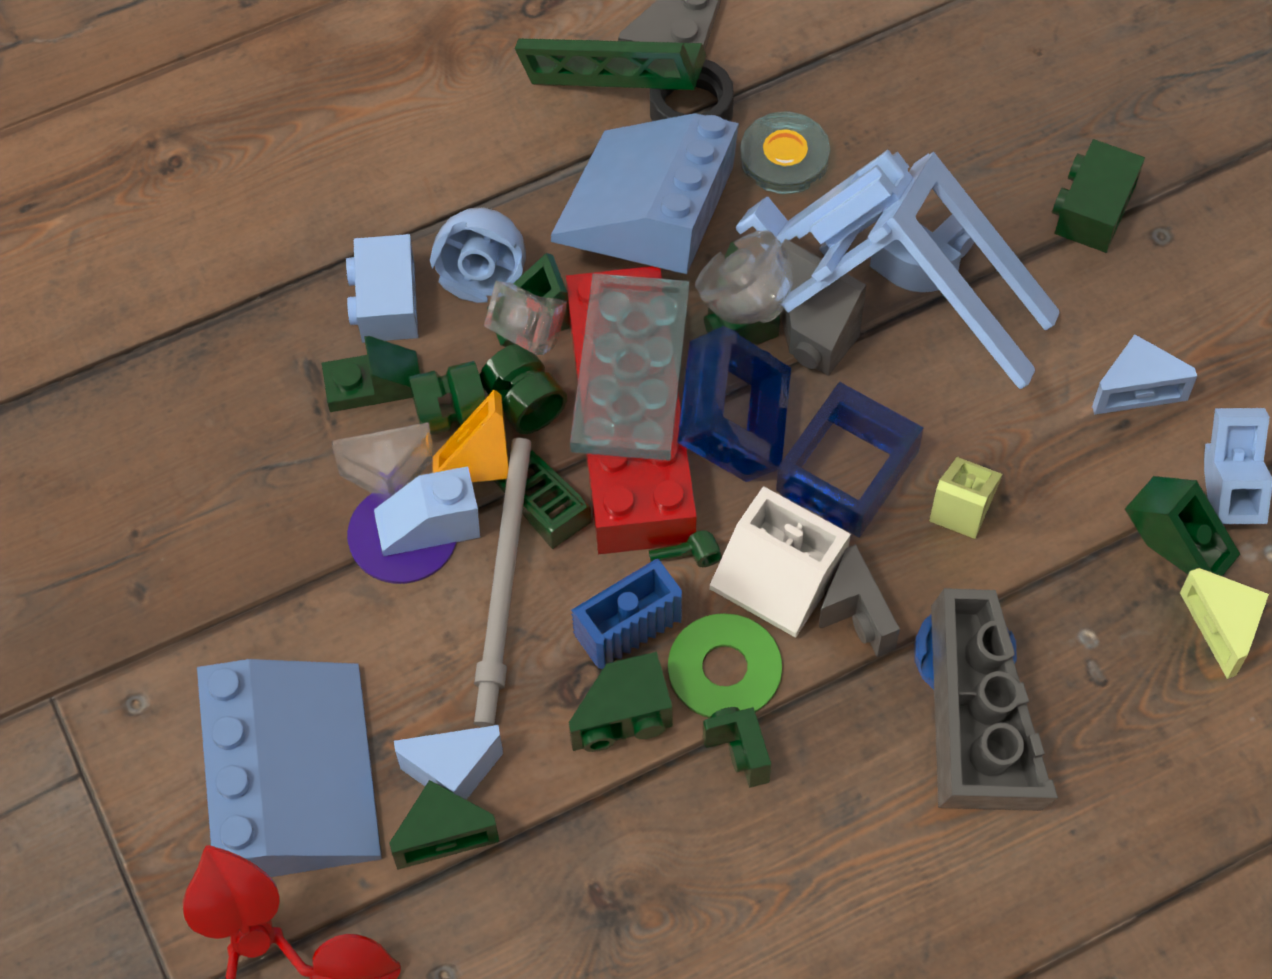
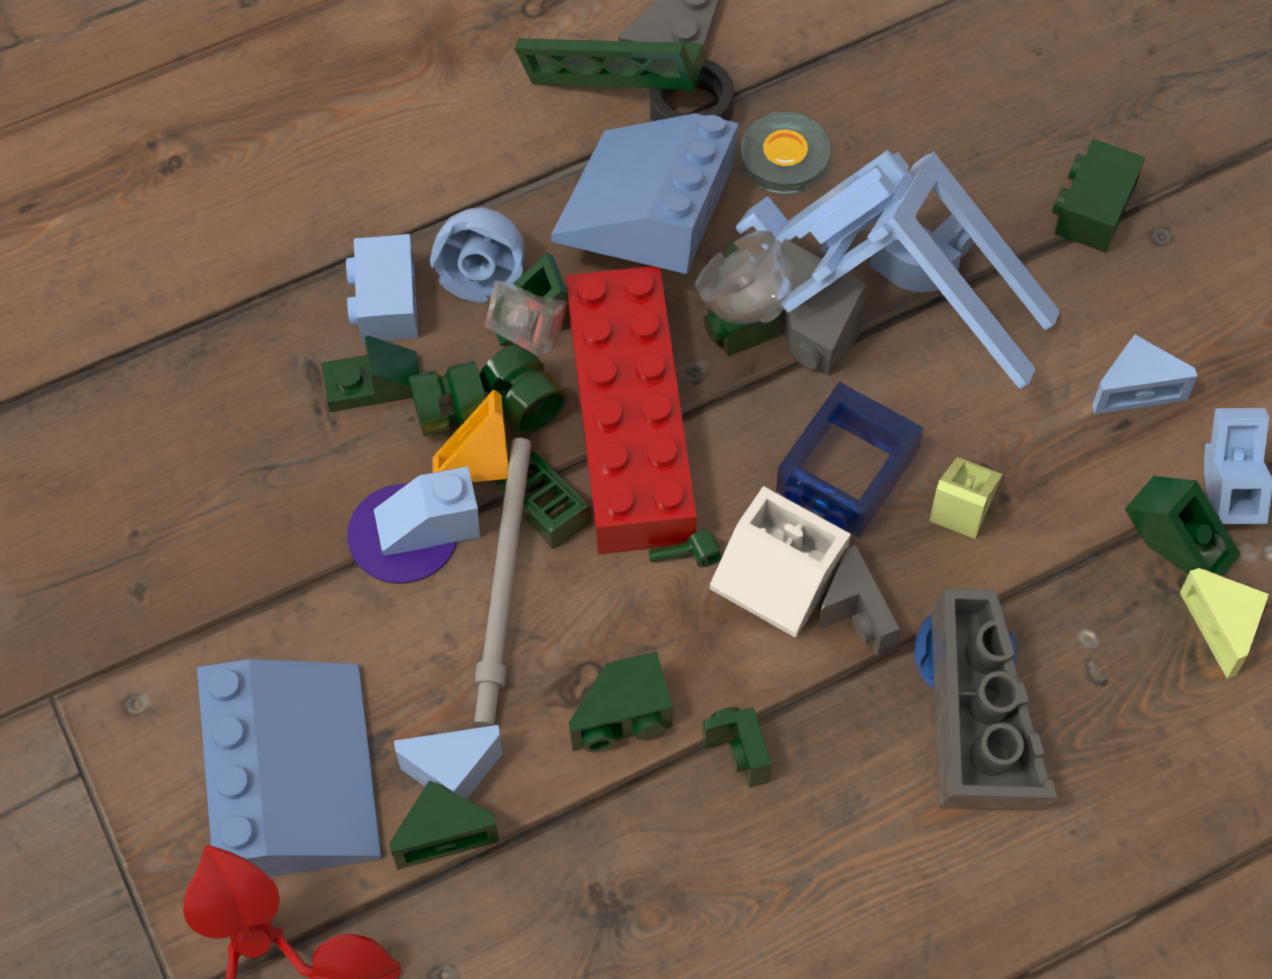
(385, 459): clear slope -> none
(628, 613): blue brick -> none
(630, 367): clear light blue plate -> none
(702, 423): clear blue window -> none
(717, 631): bright green gear -> none

